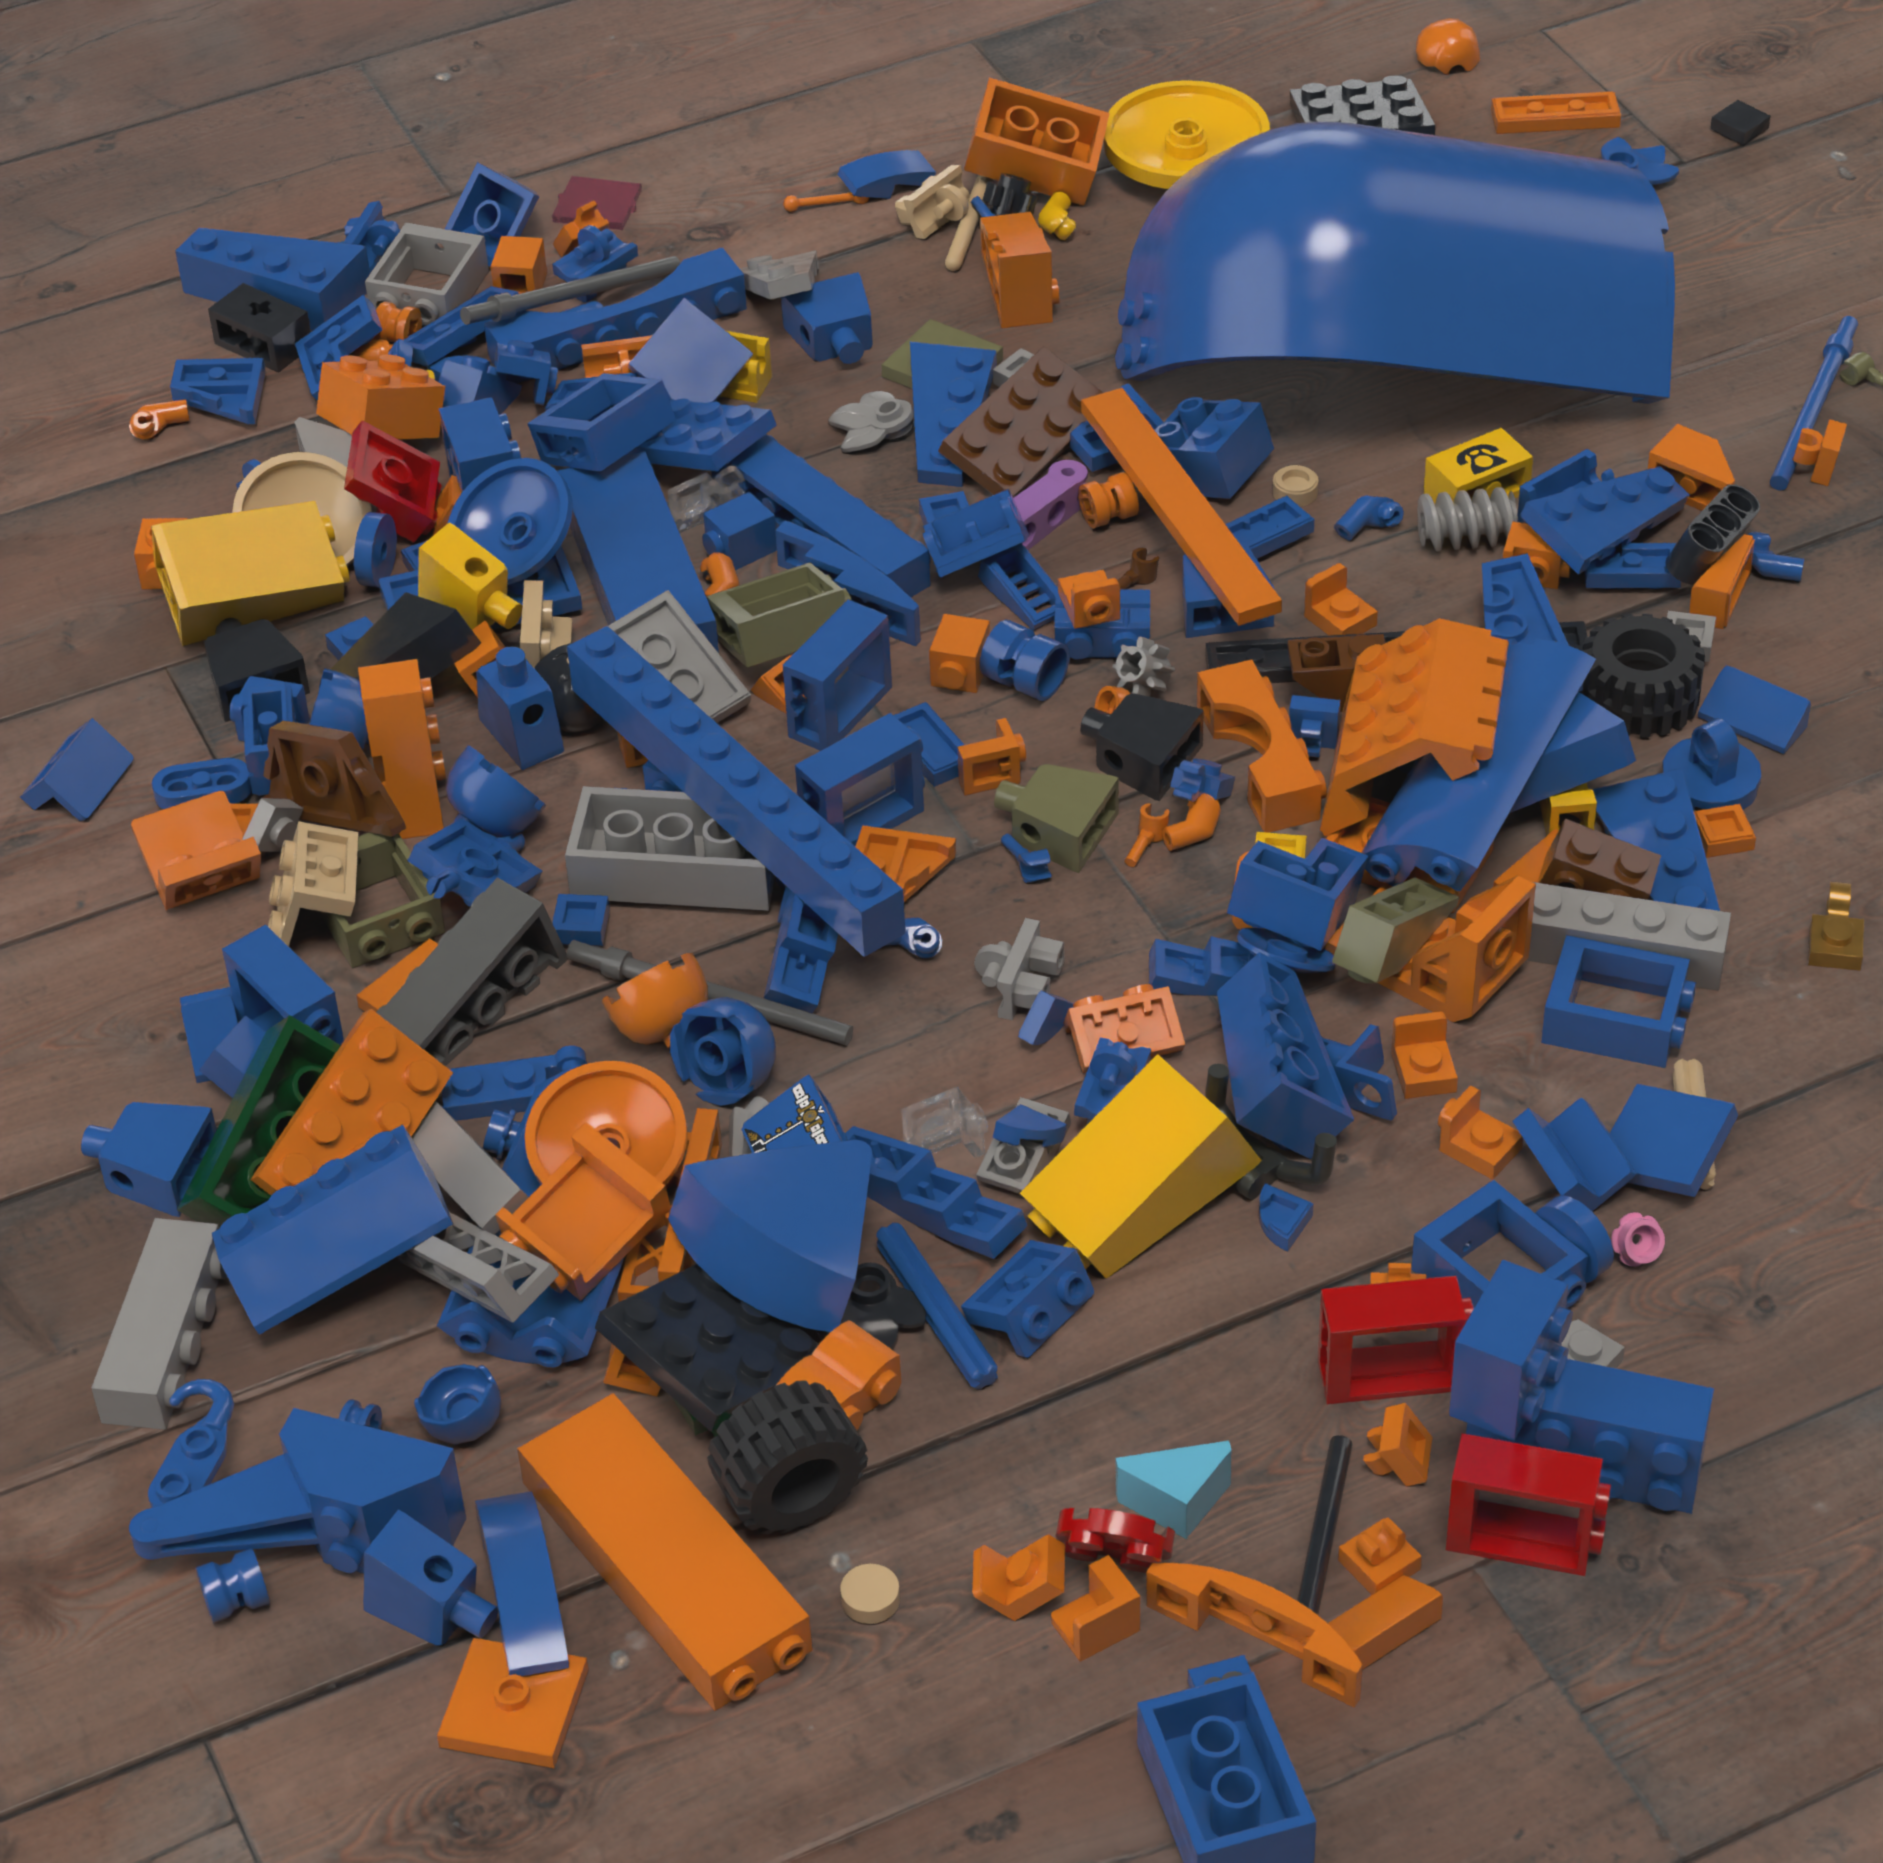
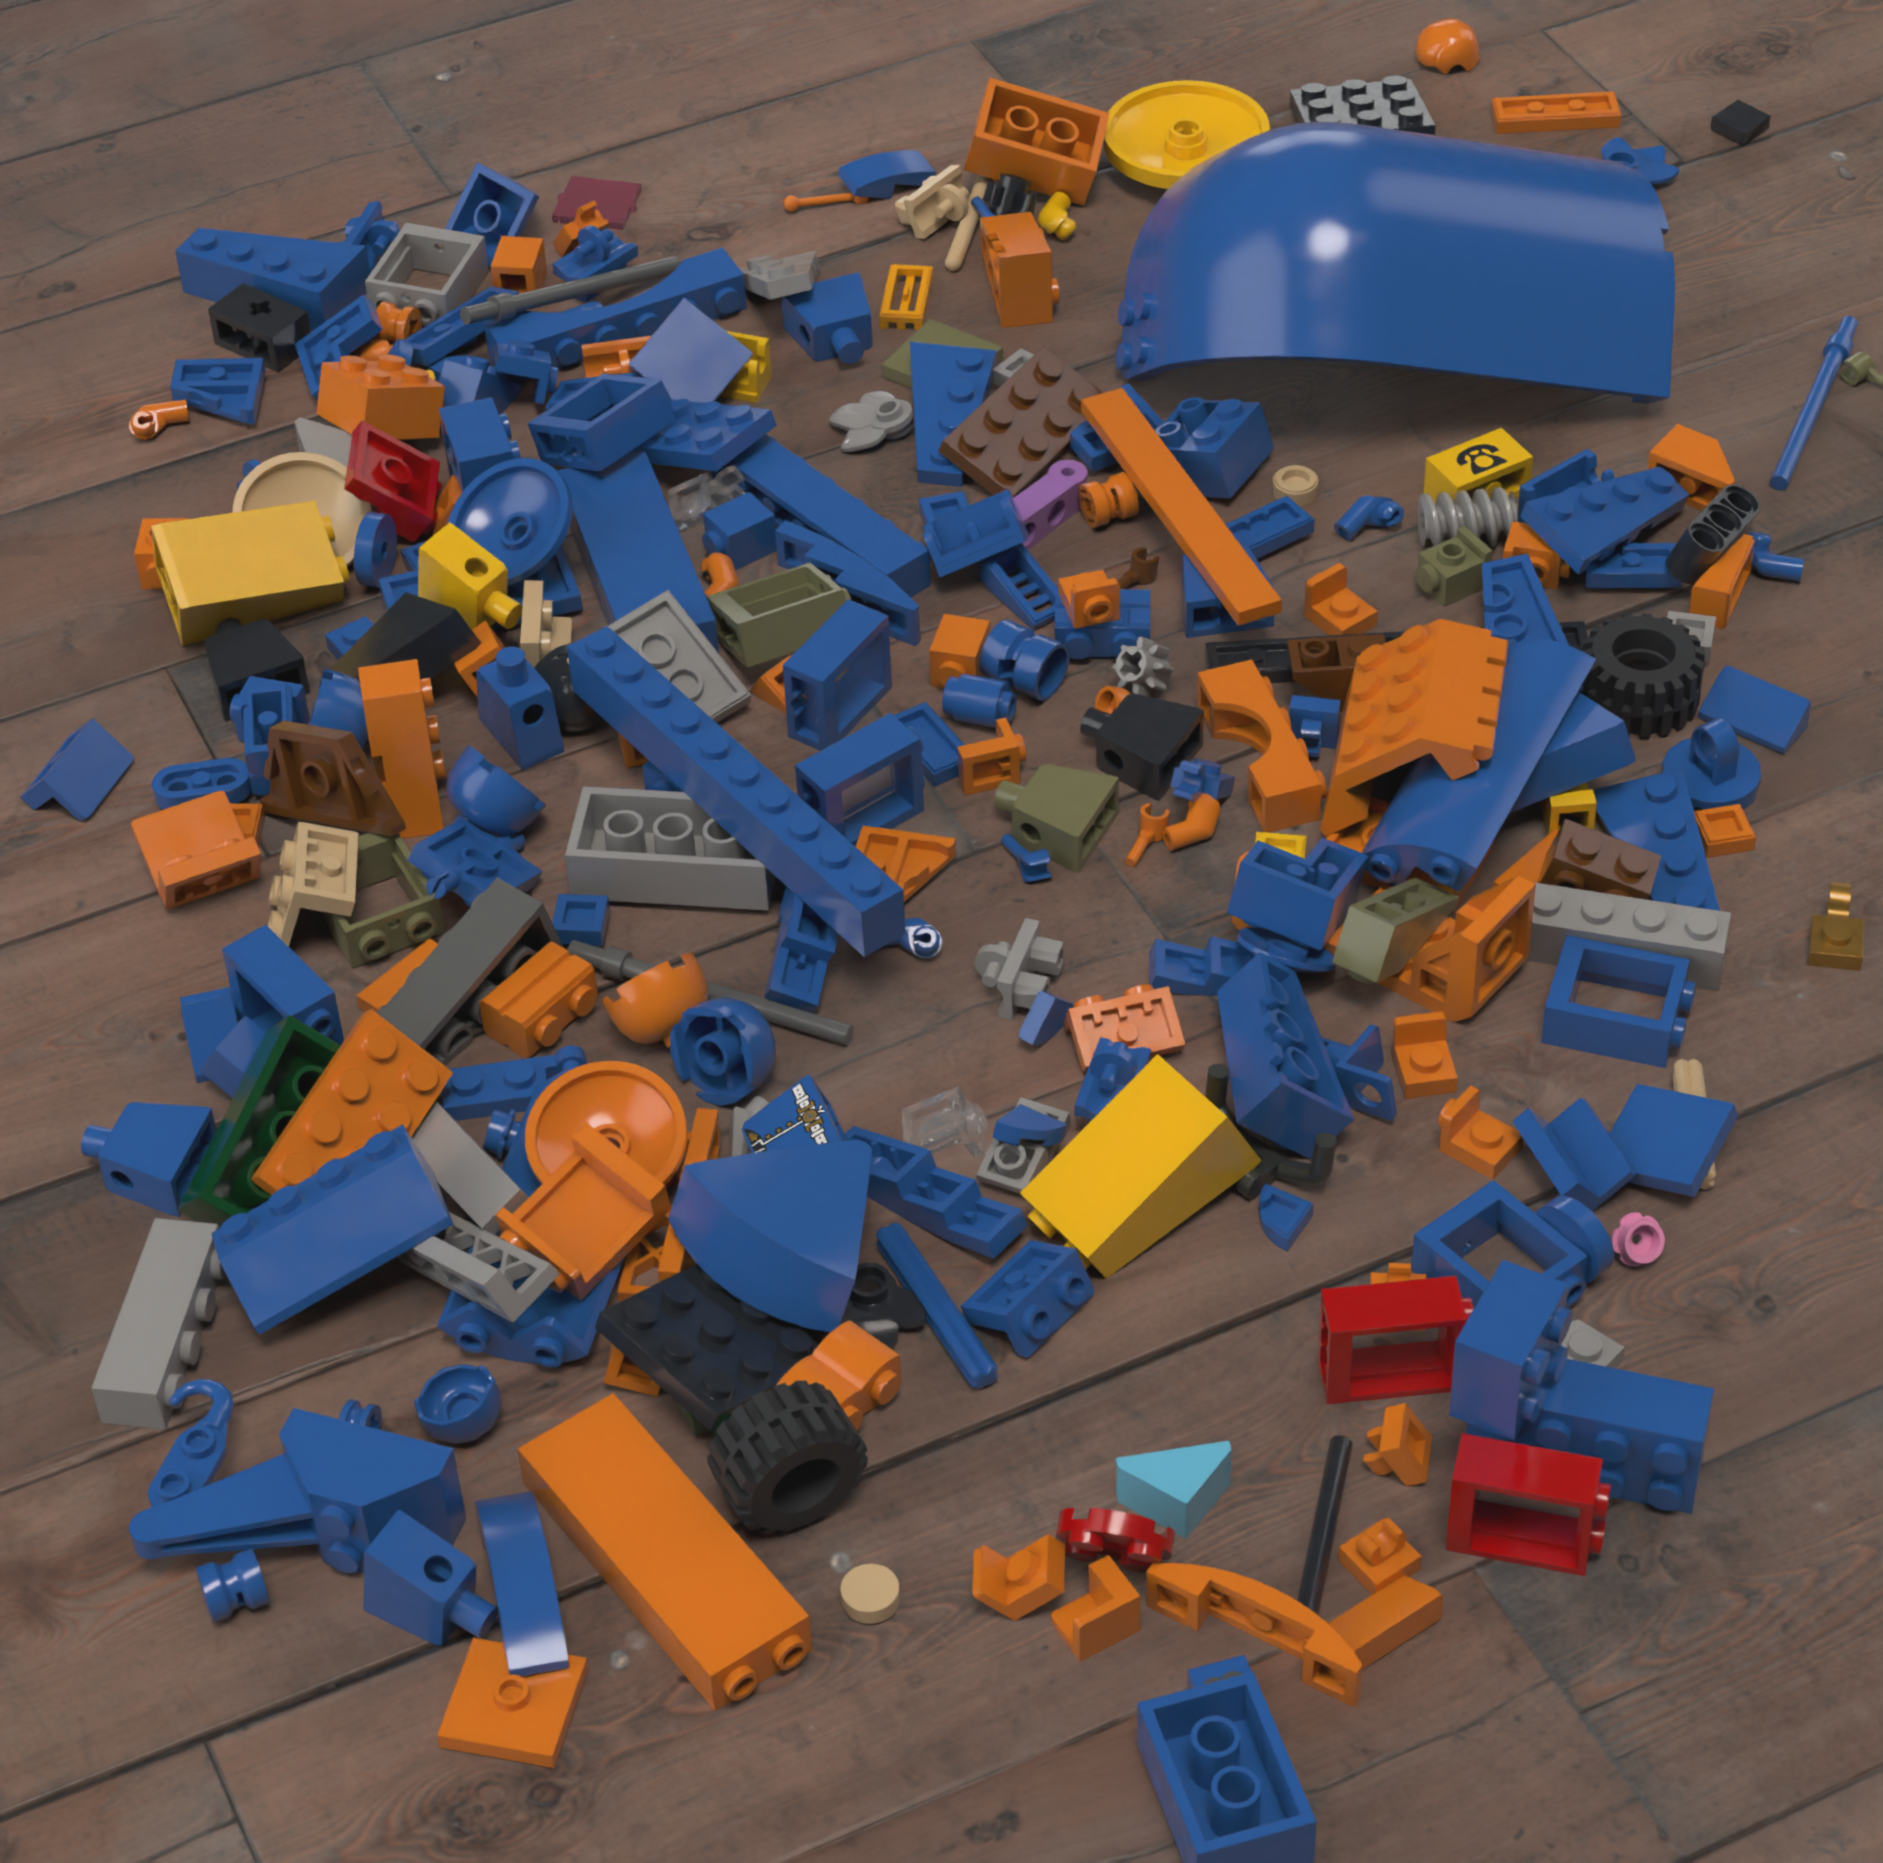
(273, 823): light grey plate -> none
(539, 1000): none -> orange brick
(904, 314): none -> light orange tile
(978, 700): none -> blue brick
(1453, 567): none -> olive brick
(1821, 450): orange tile -> none

